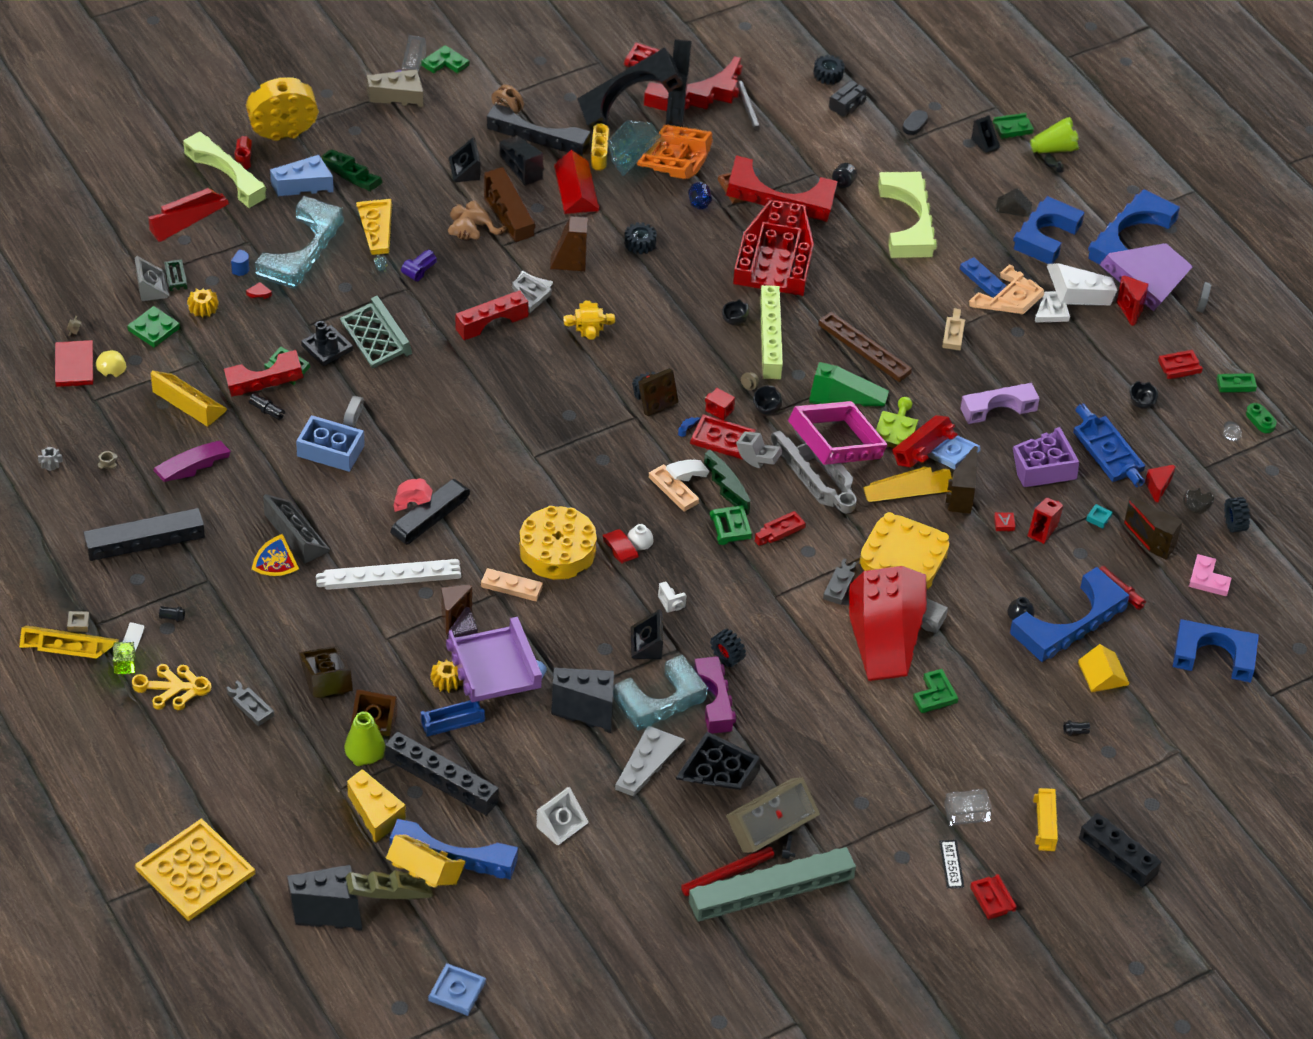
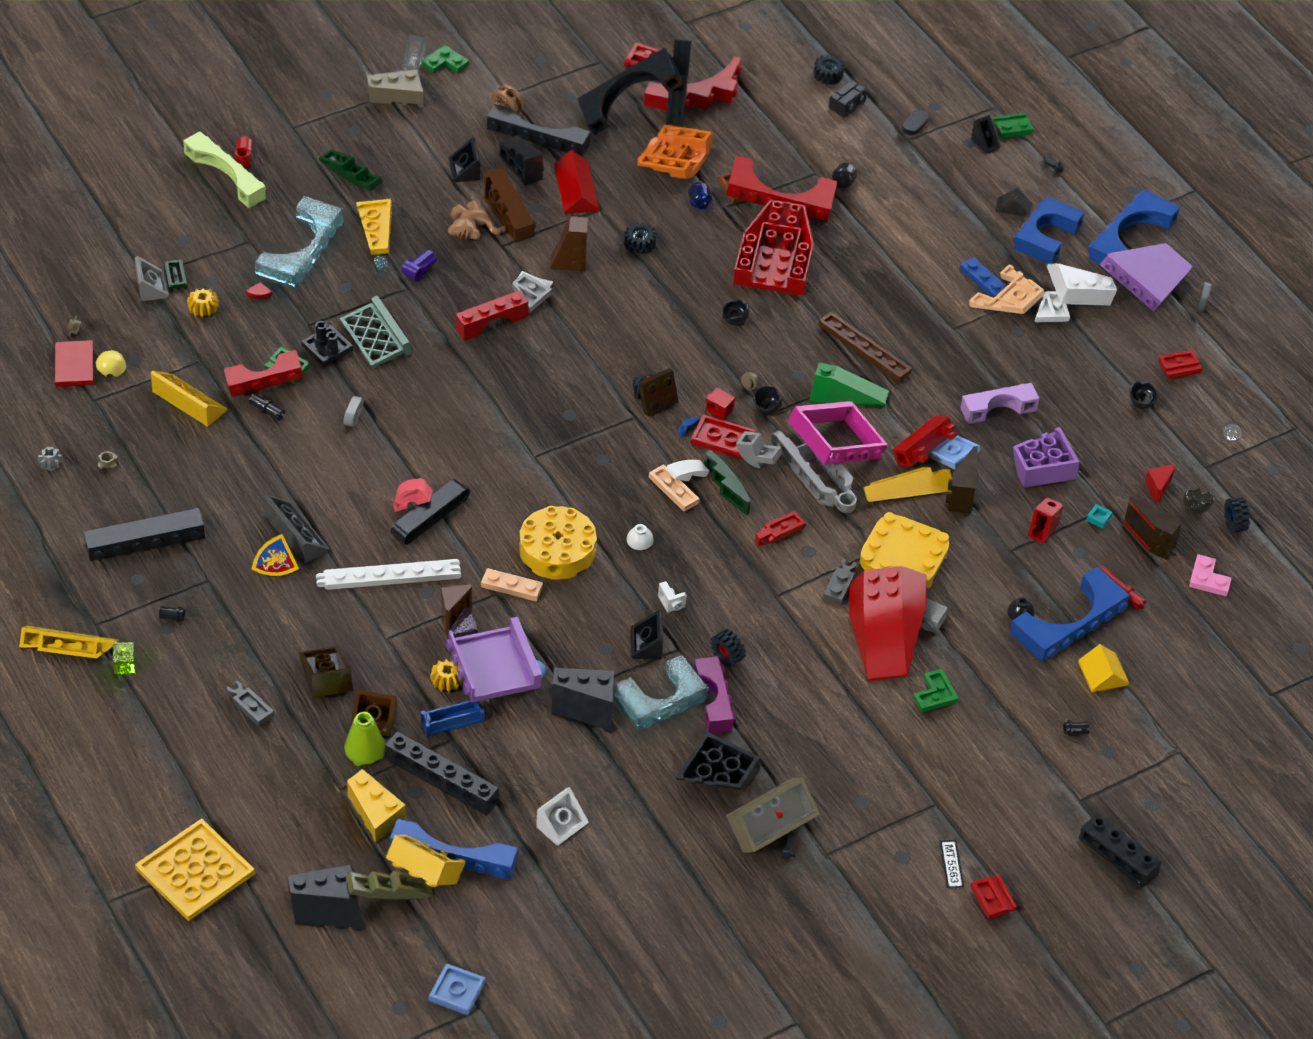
(78, 621): dark tan plate -> none
(134, 634): white sticker -> none
(141, 684): yellow plant -> none
(153, 326): green plate -> none
(185, 212): red wedge -> none
(188, 462): magenta slope -> none
(240, 263): blue brick -> none
(282, 108): yellow brick -> none
(301, 176): medium blue wedge -> none
(330, 443): medium blue brick -> none
(589, 319): yellow piece -> none
(599, 147): yellow beam -> none
(621, 546): red slope -> none
(631, 143): clear light blue wedge -> none
(648, 757): light grey wing -> none
(730, 869): red axle -> none
(736, 521): green plate -> none
(748, 106): flat silver bar -> none
(771, 332): yellowish green brick -> none
(771, 884): sand green brick -> none
(897, 427): lime plate -> none
(909, 189): yellowish green arch -> none
(954, 331): tan plate -> none
(967, 807): clear brick -> none
(1004, 521): red tile -> none
(1046, 819): yellow container -> none
(1056, 138): lime cone -> none
(1108, 447): blue plate -> none
(1132, 298): red slope -> none
(1236, 382): green plate -> none
(1238, 643): blue arch -> none
(1261, 418): green plate -> none

